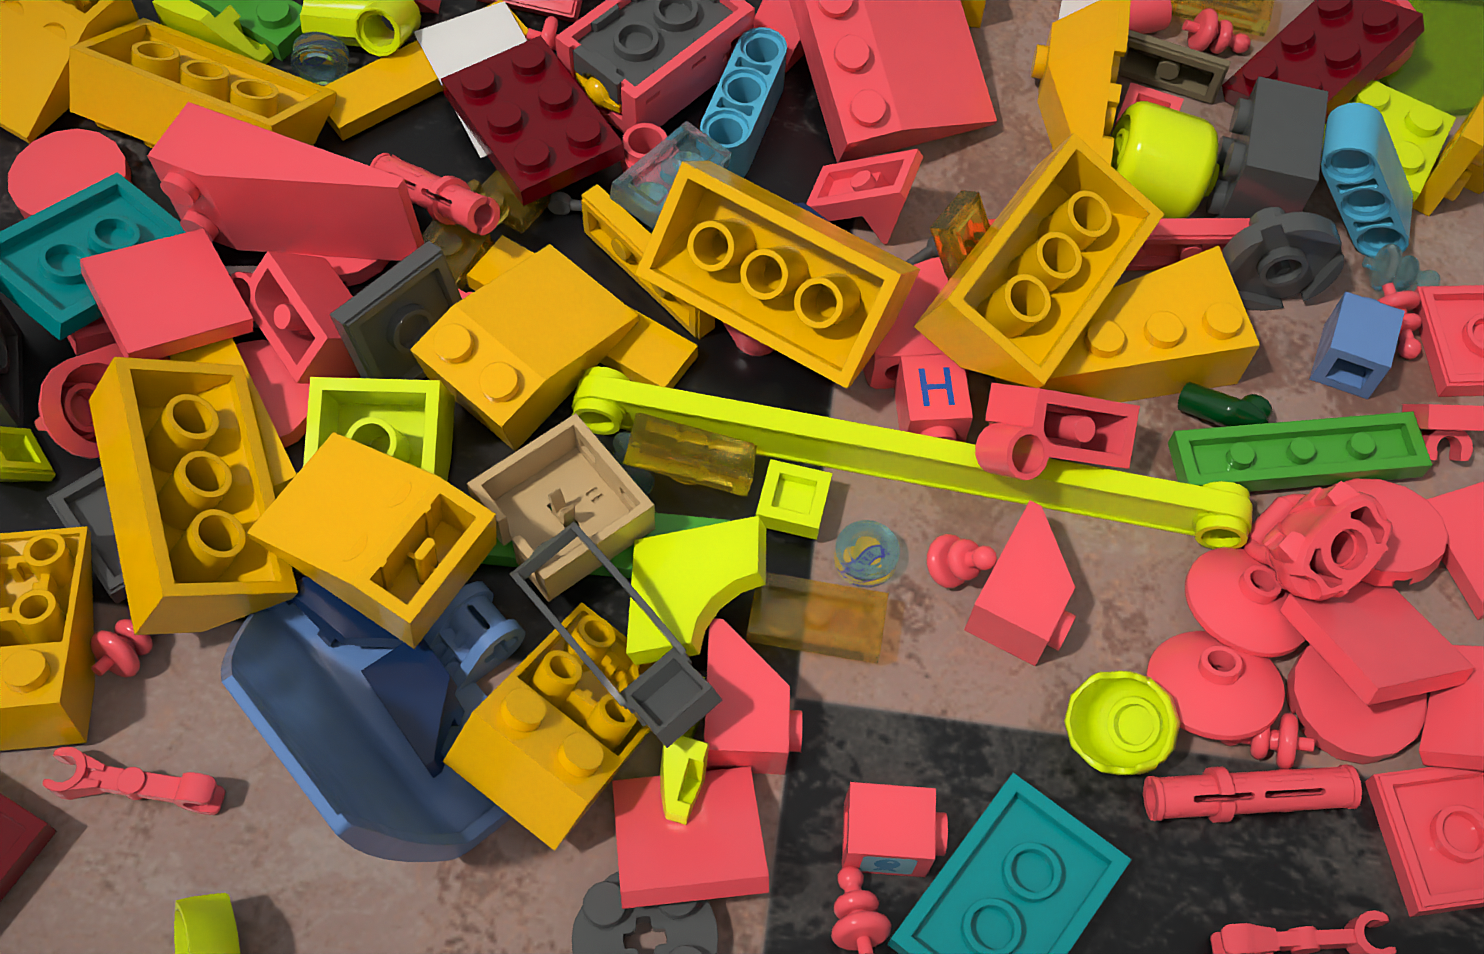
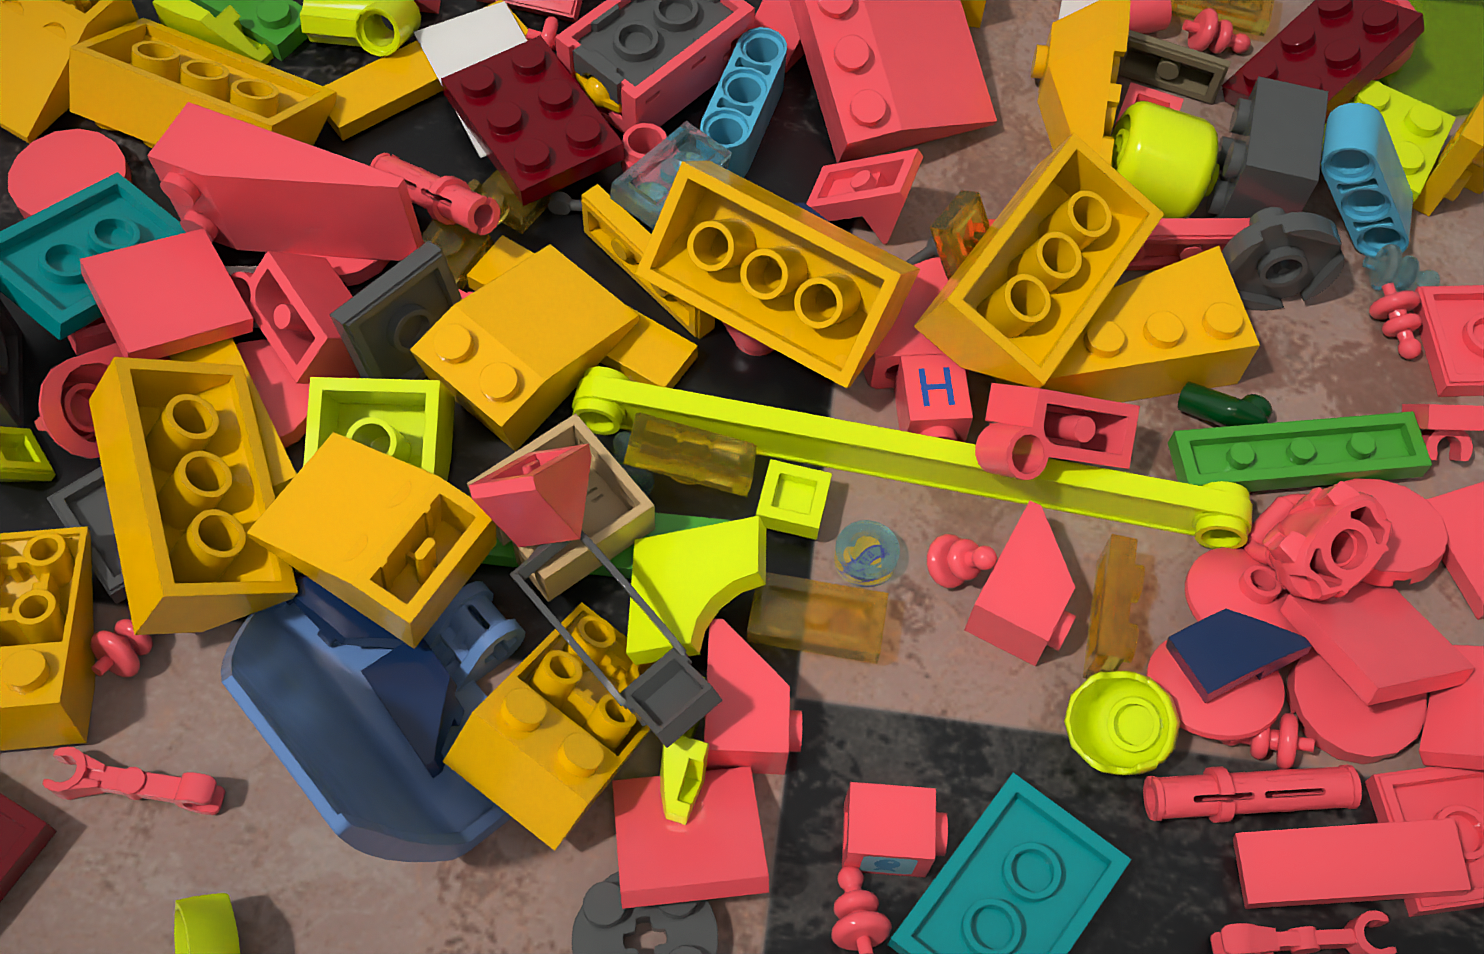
(319, 57): clear light blue tile -> none
(538, 495): none -> coral slope
(1116, 586): none -> clear yellow plate
(1232, 649): none -> dark blue slope
(1351, 863): none -> coral tile
(1357, 345): medium blue brick -> none

